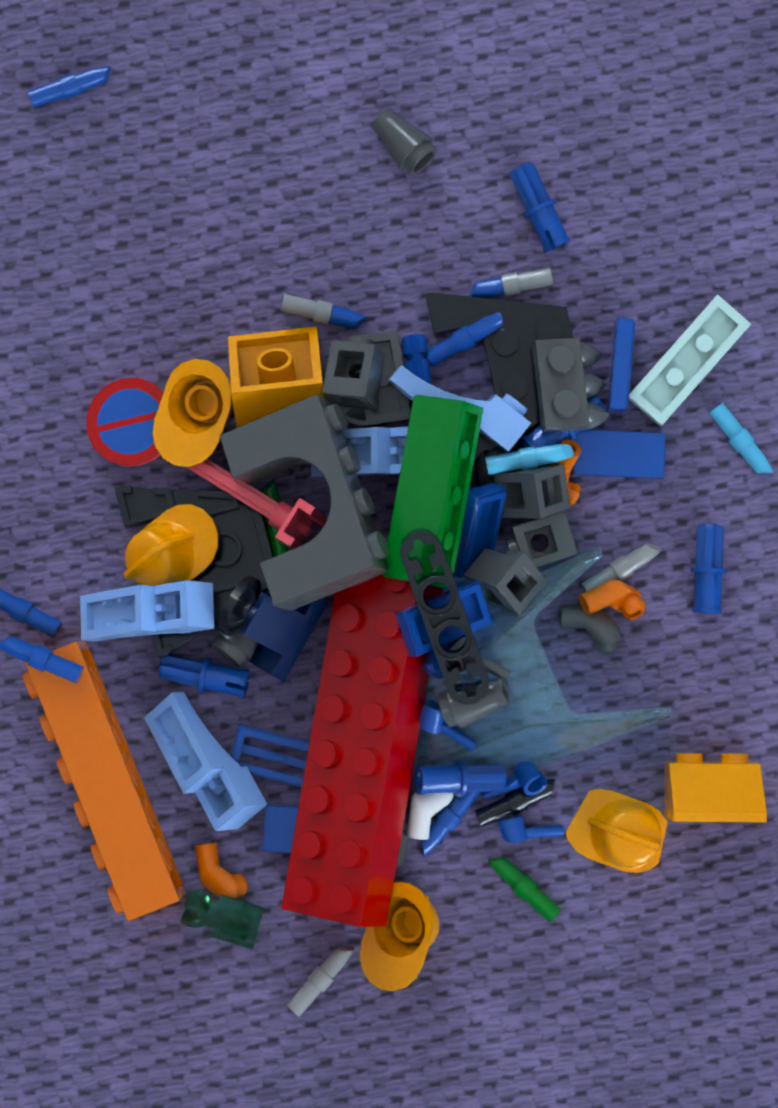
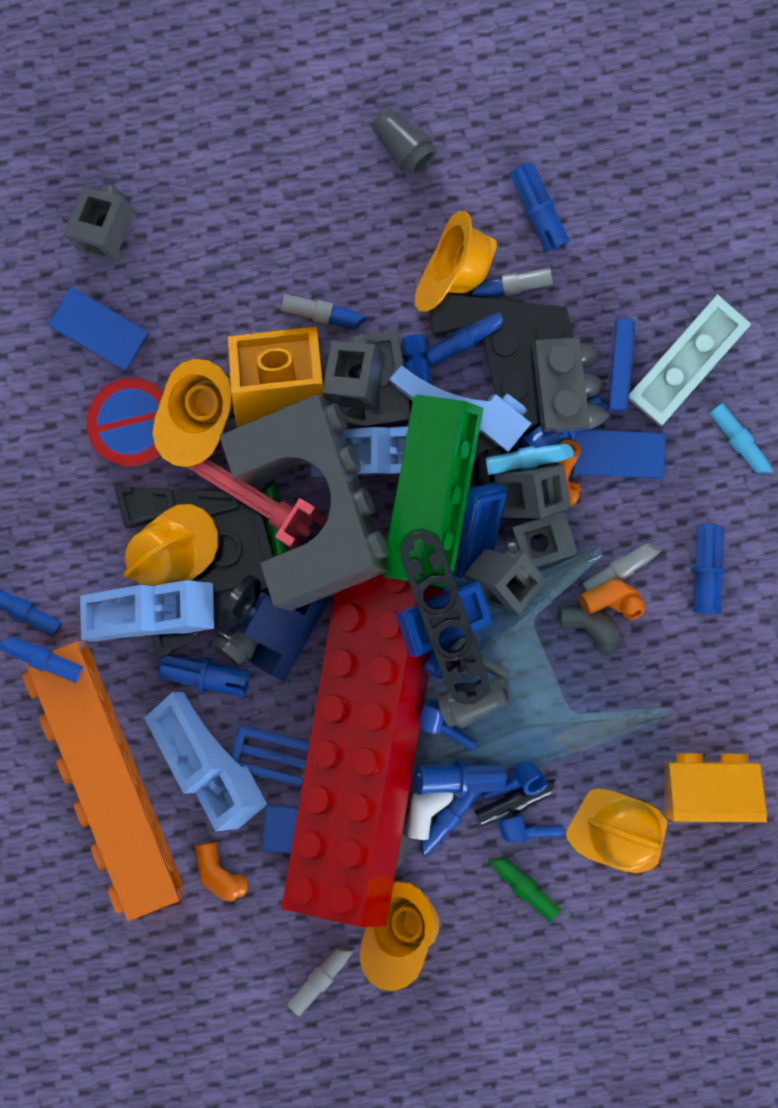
(69, 86): blue piece -> none
(87, 217): none -> dark grey brick
(98, 329): none -> blue tile
(229, 919): clear green plate -> none
(457, 263): none -> light orange piece

